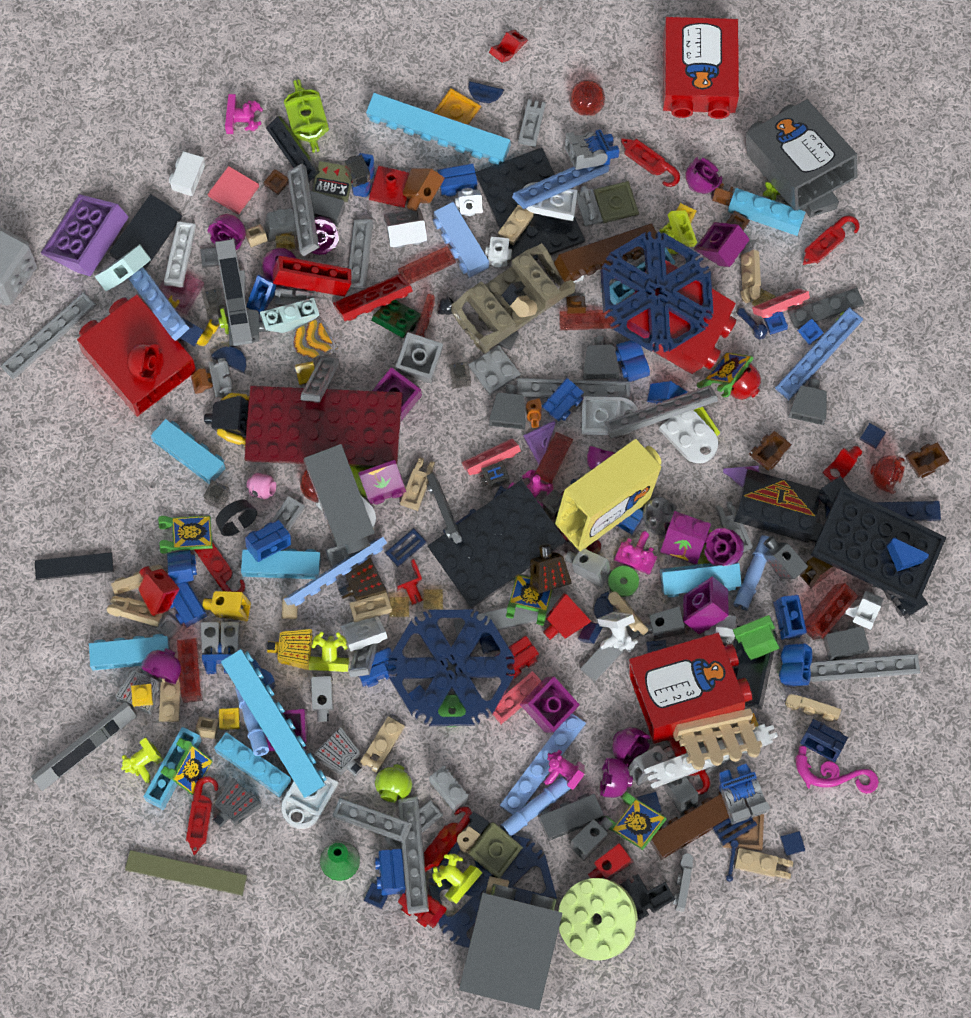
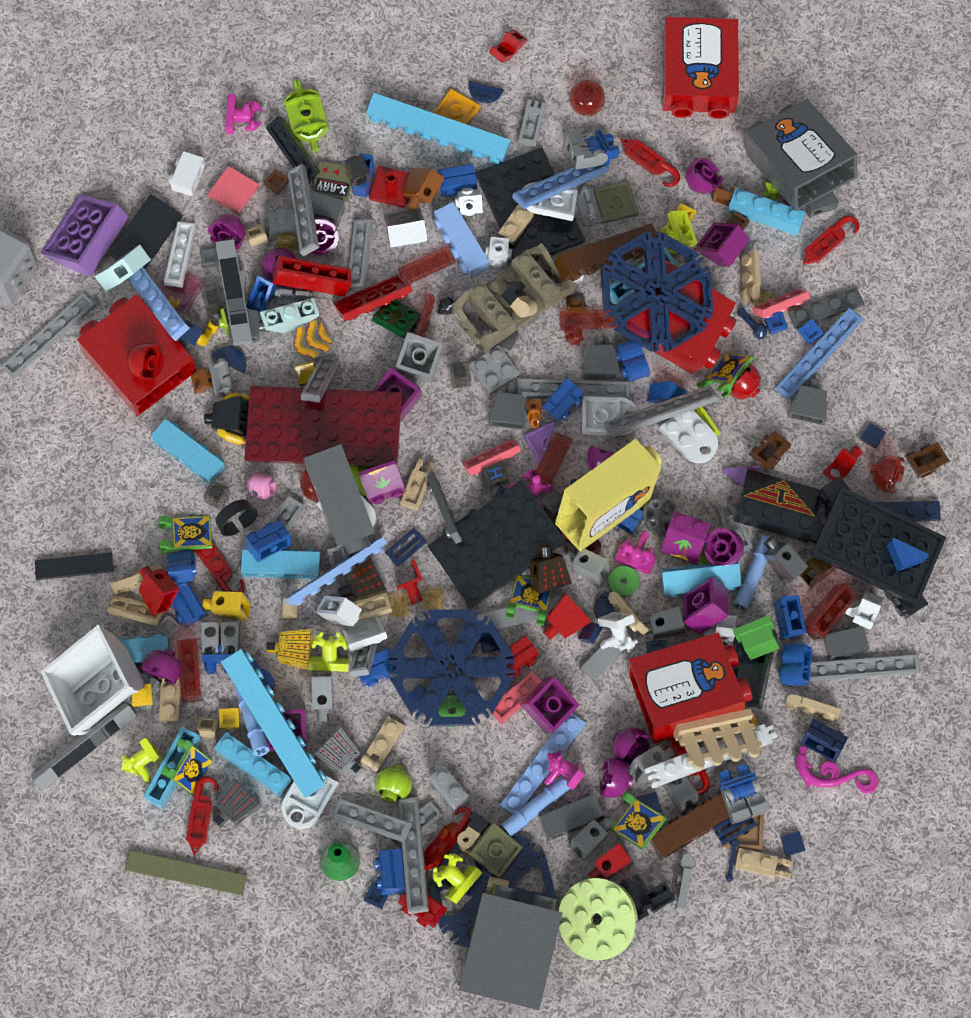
(91, 679): none -> white container
(338, 610): none -> white brick
(573, 335): none -> clear red plant

